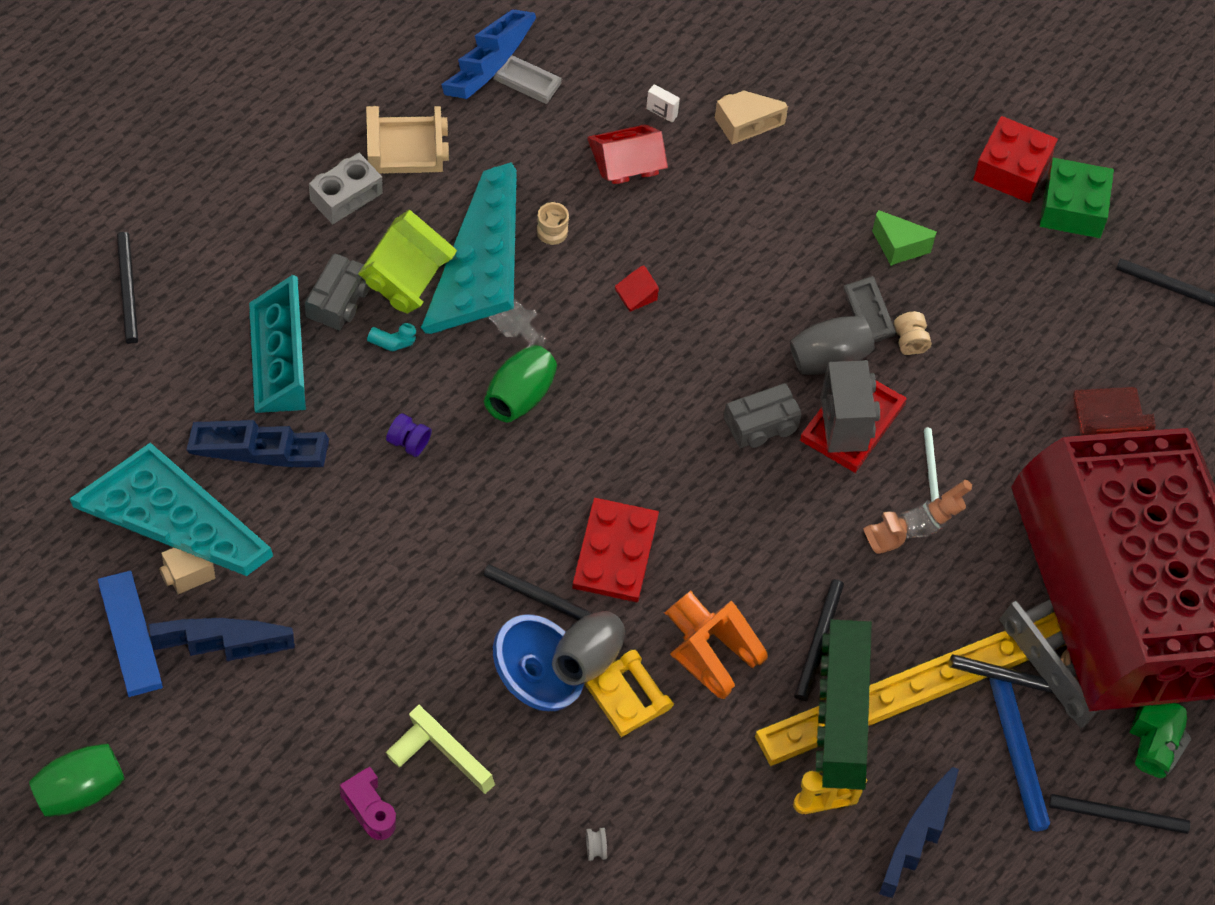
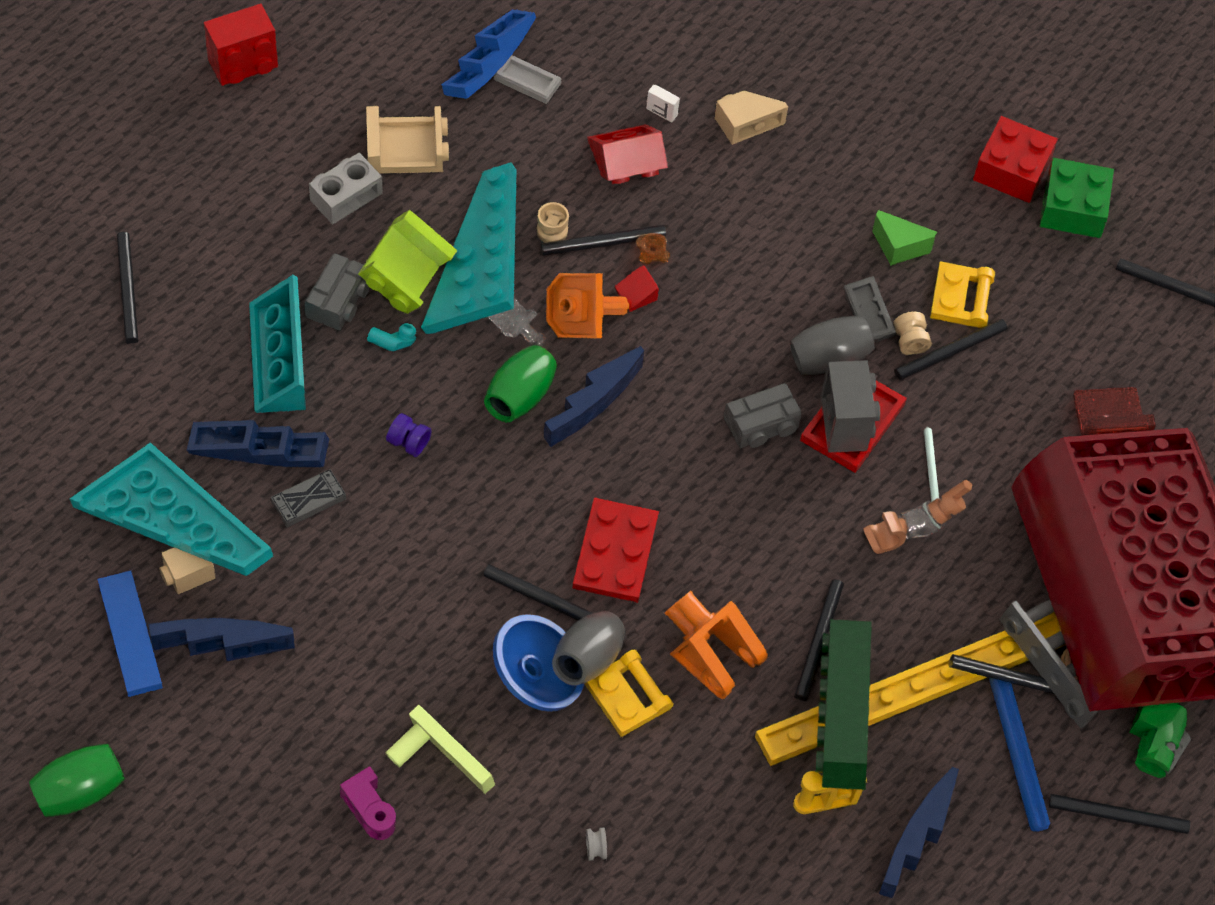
(241, 44): none -> red brick
(308, 498): none -> tile
(577, 305): none -> orange piece
(599, 240): none -> black bar
(600, 390): none -> dark blue slope
(656, 241): none -> clear orange plate
(950, 349): none -> black bar
(952, 290): none -> yellow plate

